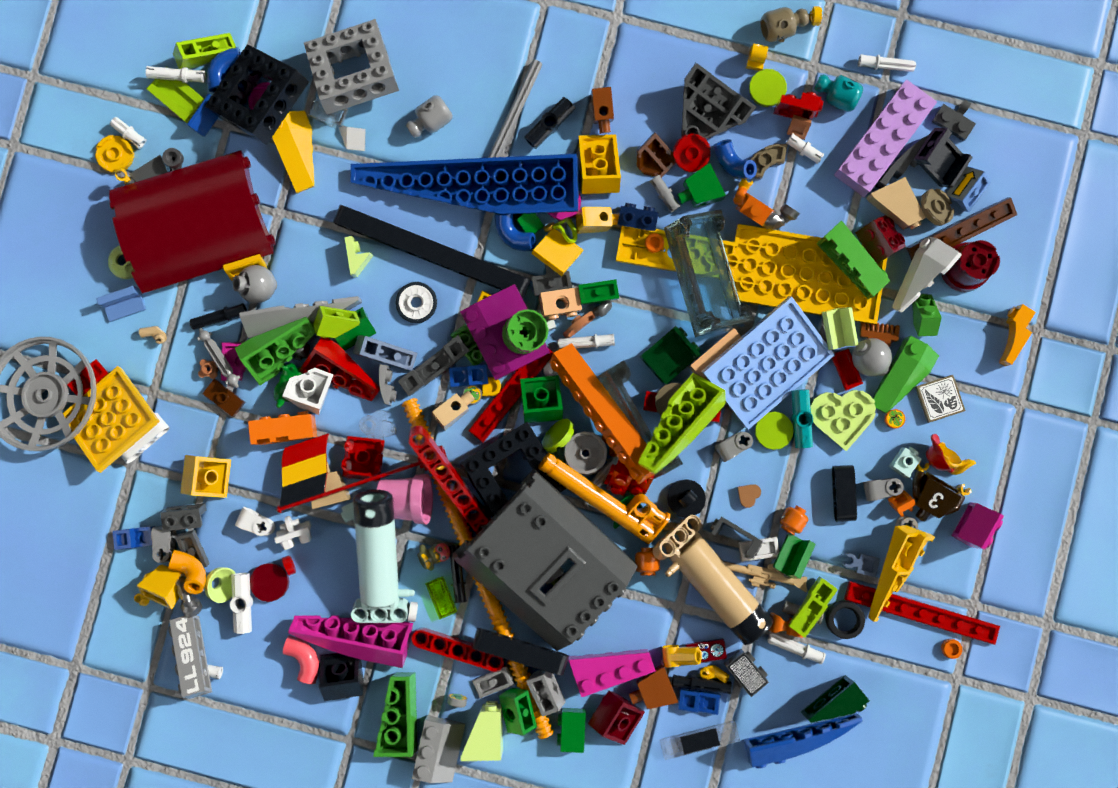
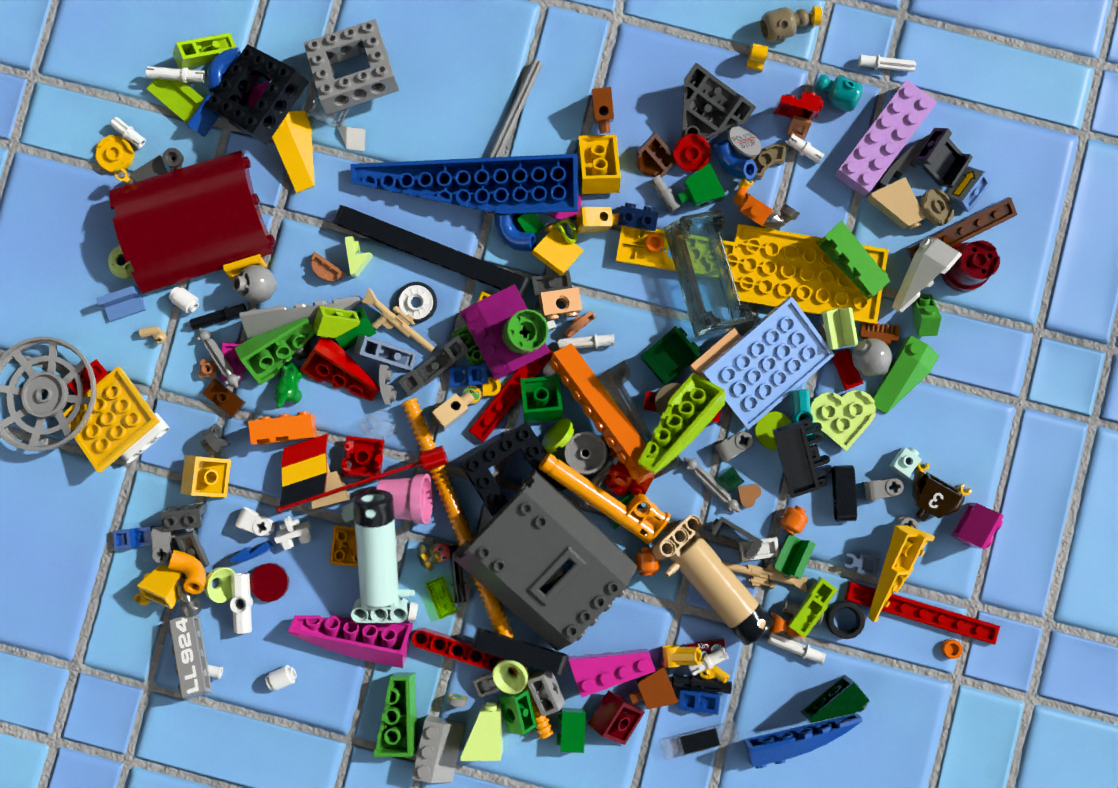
(184, 299): none -> white brick
(213, 439): none -> dark grey piece
(248, 553): none -> blue slope
(281, 678): none -> white brick
(289, 565): red tile -> none
(305, 656): coral cylinder -> none
(308, 390): white slope -> none
(325, 269): none -> nougat plate
(340, 677): black slope -> none
(344, 546): none -> light orange tile
(400, 321): none -> tan piece
(431, 116): light grey piece -> none
(447, 474): red beam -> none
(506, 681): none -> yellowish green piece
(540, 131): black piece -> none
(598, 292): green panel -> none
(603, 308): dark grey arm -> none
(686, 498): black tile -> none
(709, 661): none -> white pin
(712, 484): none -> light grey wheel
(730, 479): none -> clear green tile
(744, 141): none -> light grey piece
(746, 672): brick -> none
(767, 87): lime tile -> none
(799, 458): none -> black hinge
(881, 238): dark red bracket -> none
(894, 419): tile -> none
(902, 503): orange tile -> none
(940, 398): tile -> none
(945, 459): hair -> none
(954, 120): dark grey plate -> none
(1018, 334): light orange slope -> none

